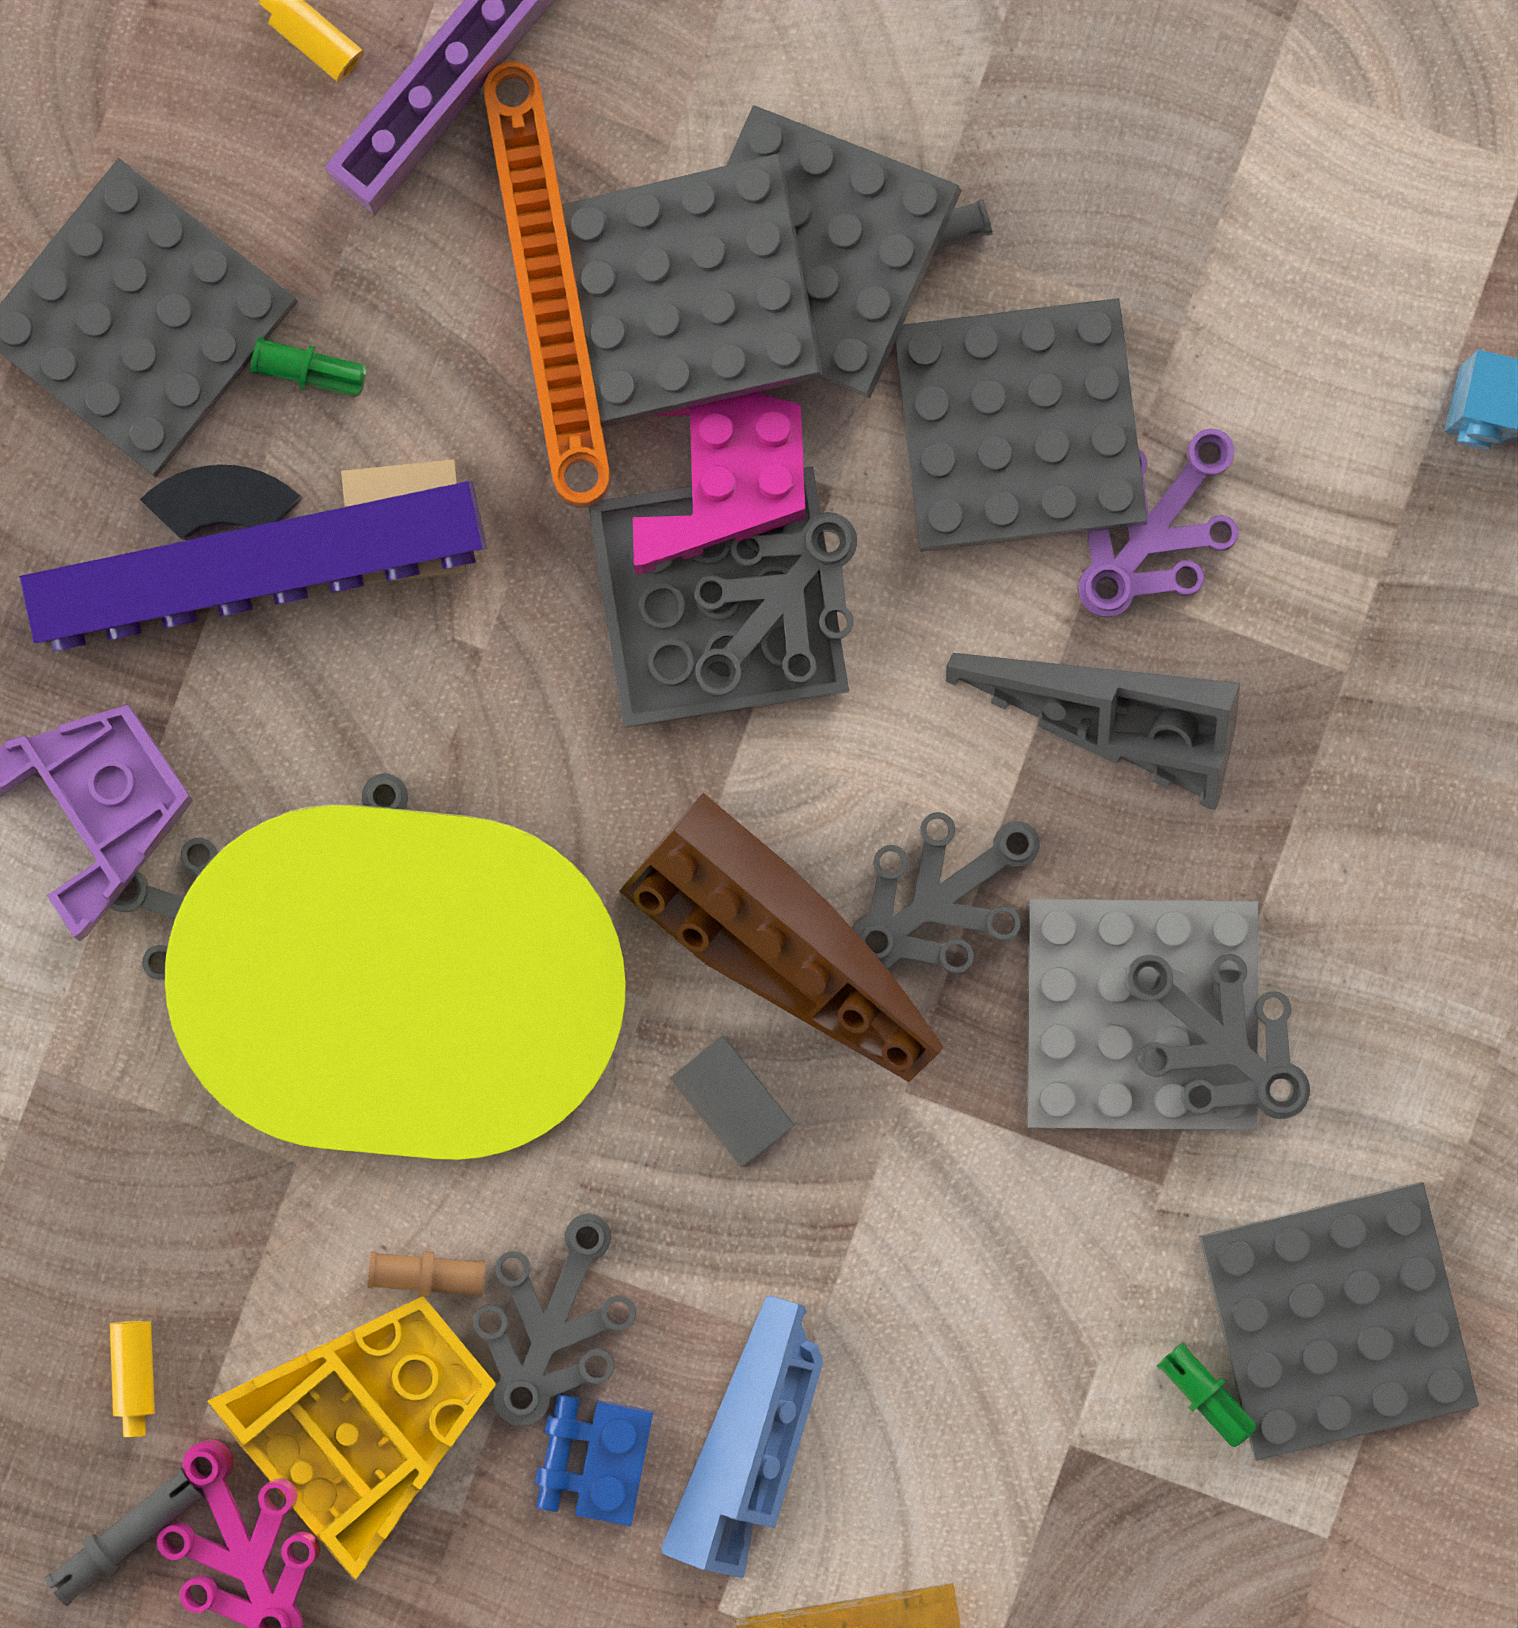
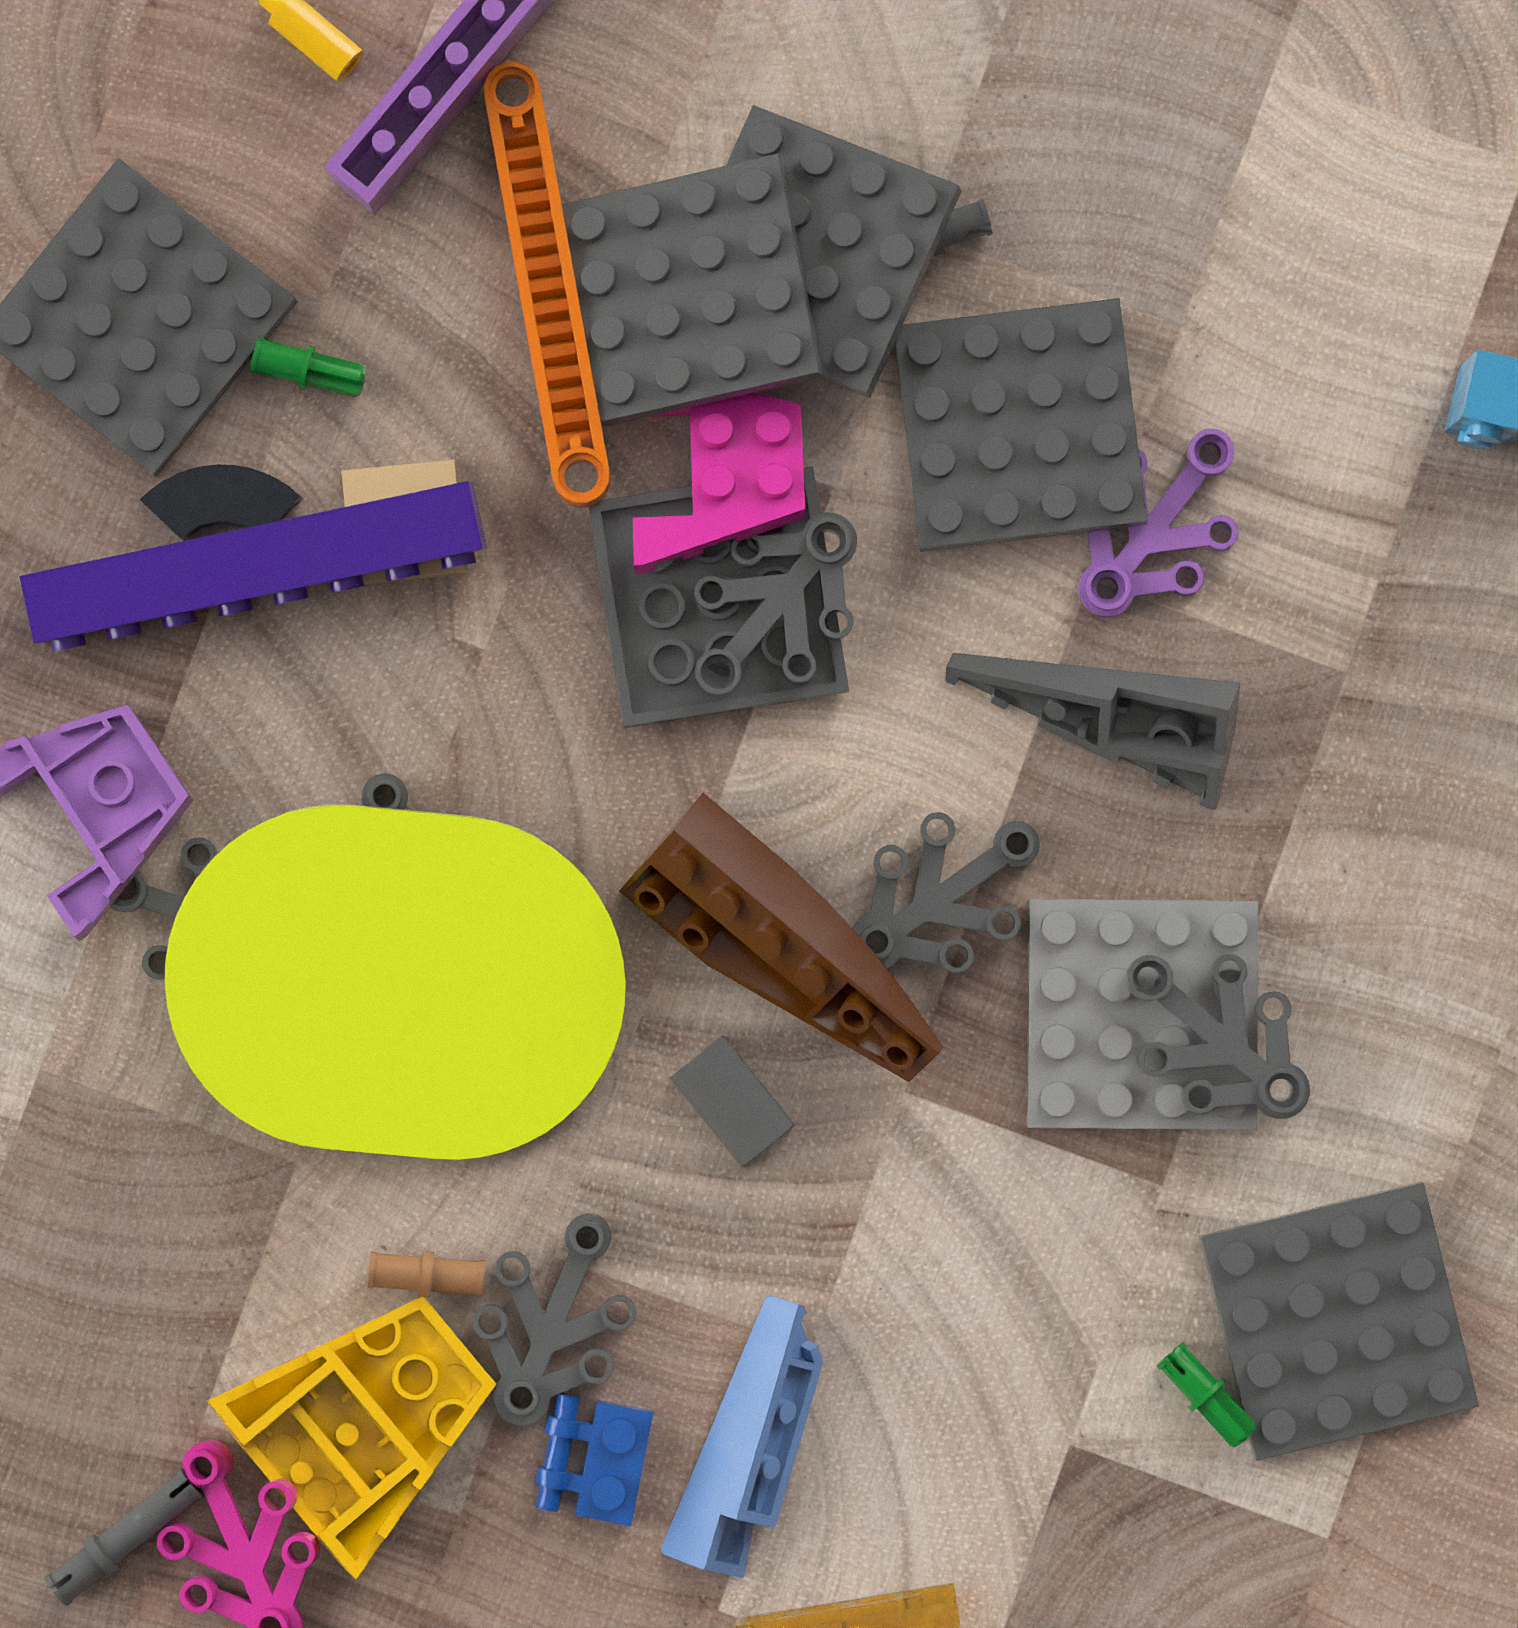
(132, 1374): yellow cylinder -> none

